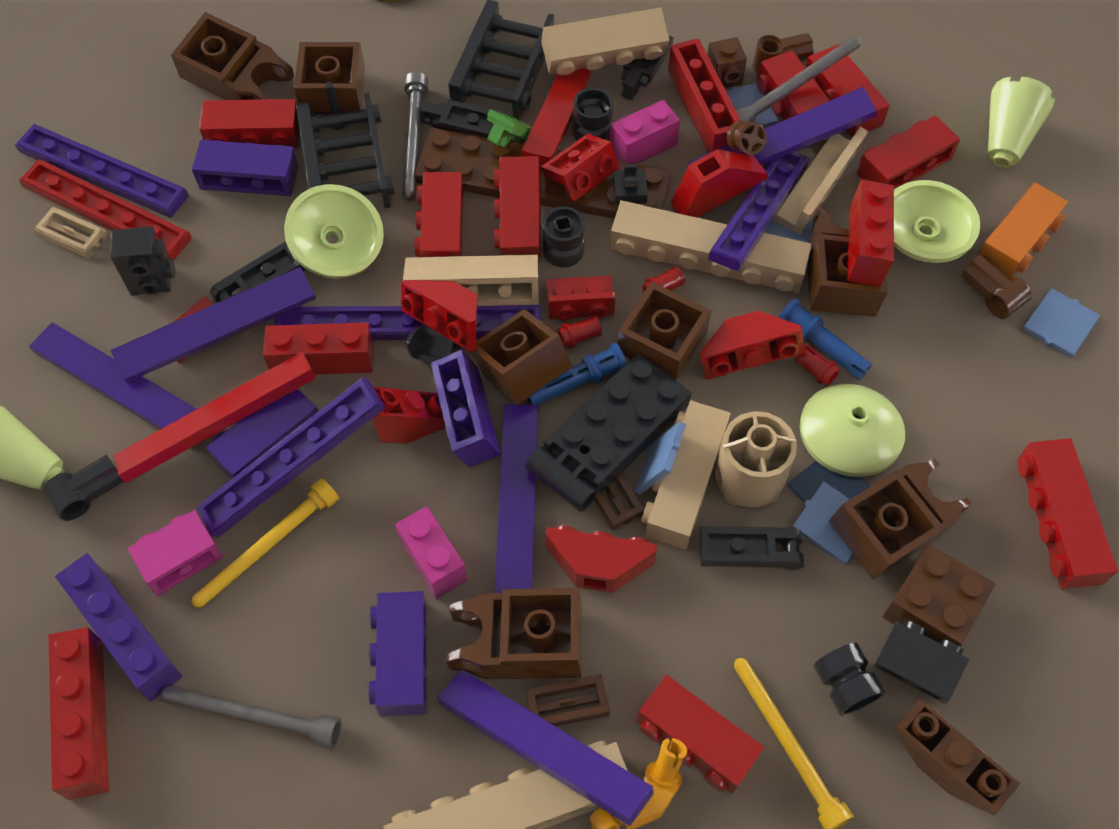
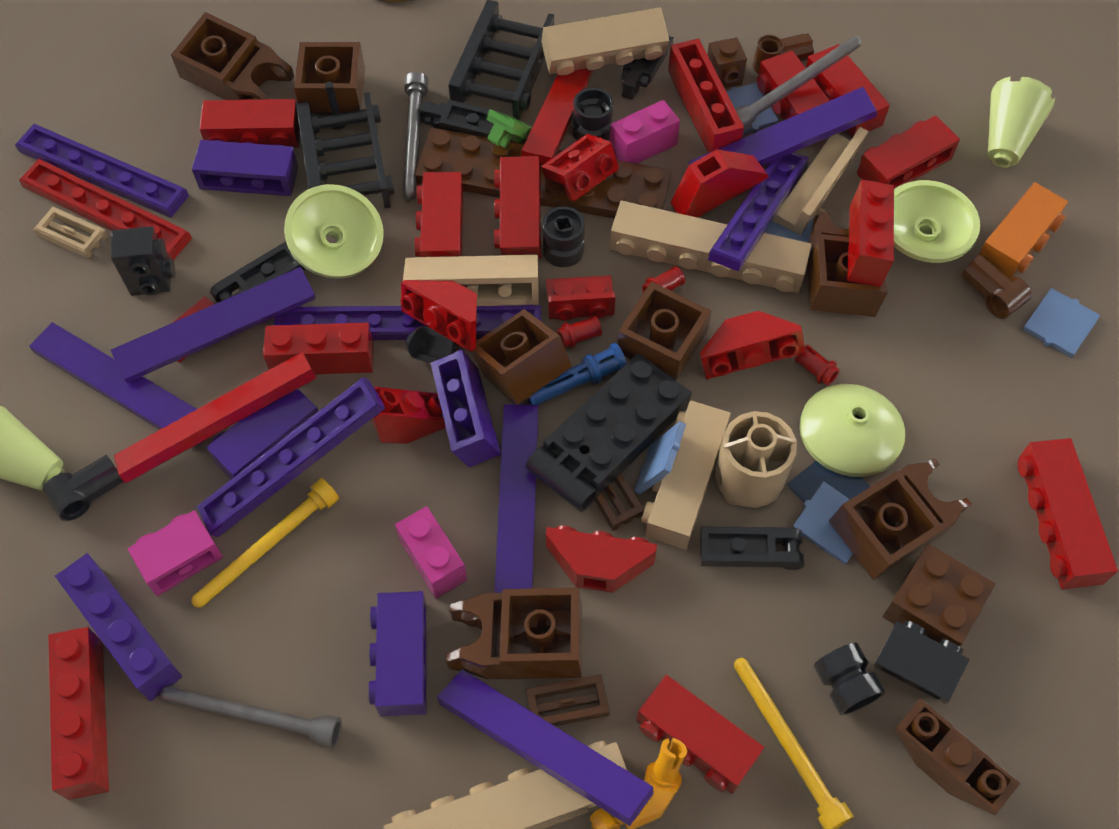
(630, 185): black tile -> none
(754, 138): reddish brown wheel -> none
(825, 340): blue pin -> none

